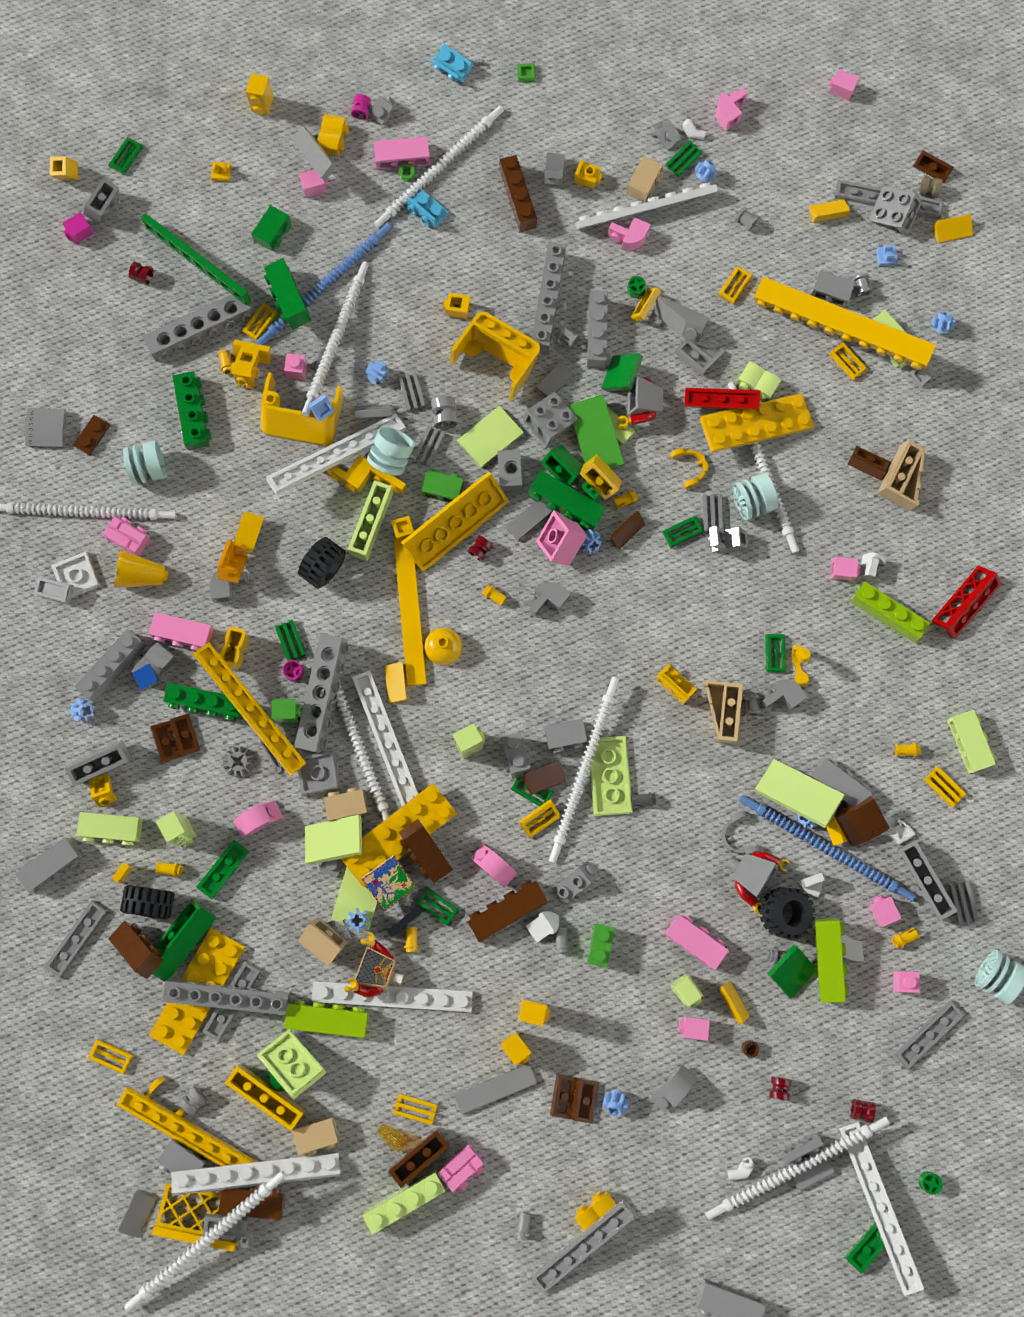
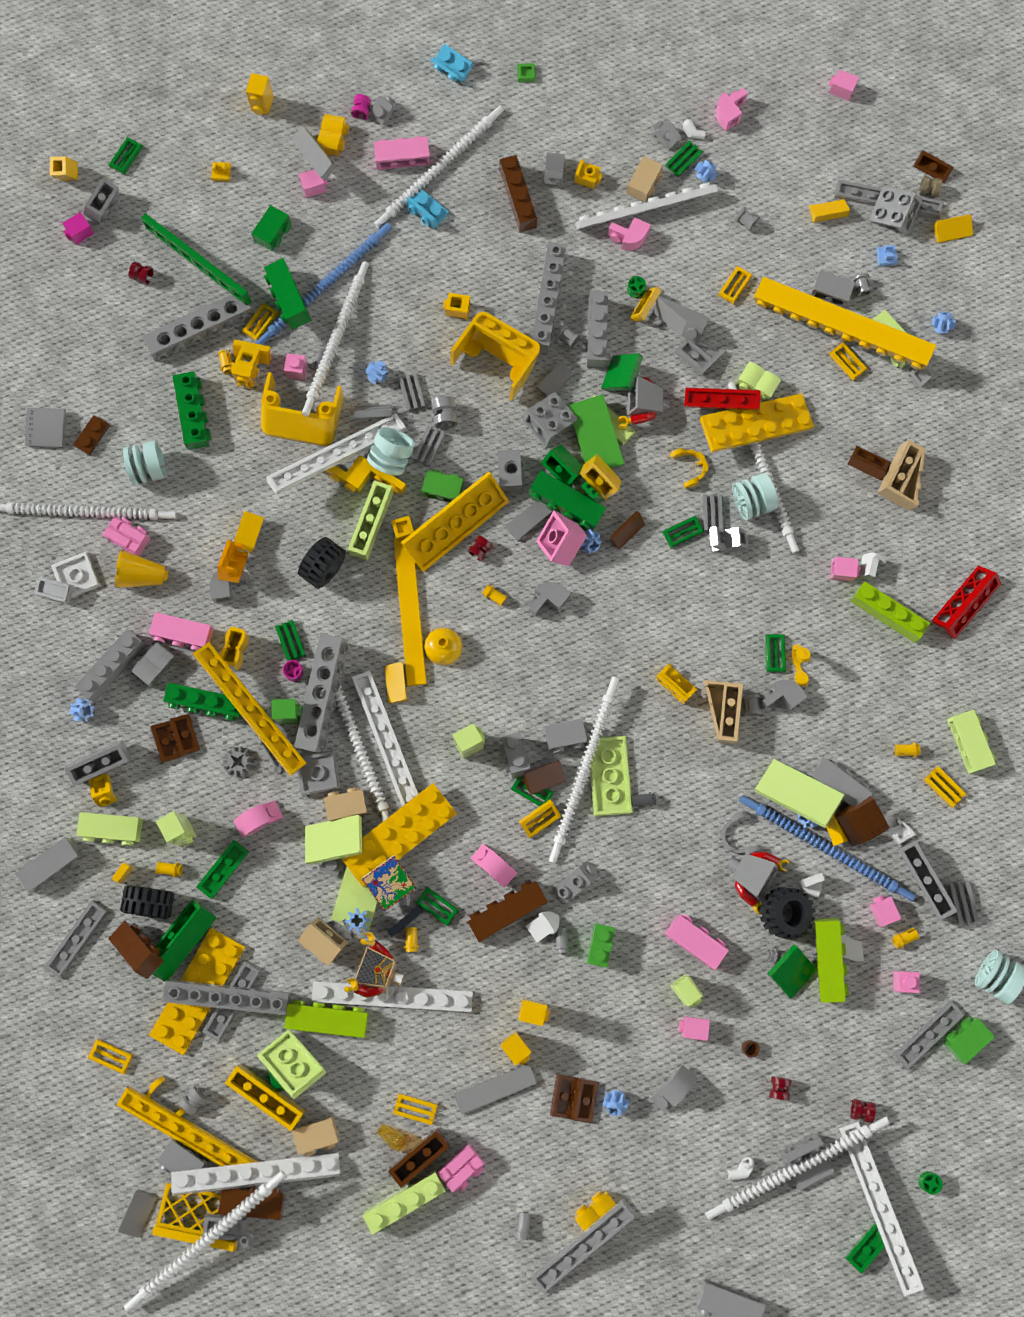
(145, 677): blue tile -> none
(321, 407): light blue tile -> none
(407, 178): bright green bush -> none
(424, 851): reddish brown brick -> none
(490, 435): yellowish green tile -> none
(625, 499): yellow pin -> none
(734, 1002): yellow slope -> none
(968, 1039): none -> bright green brick

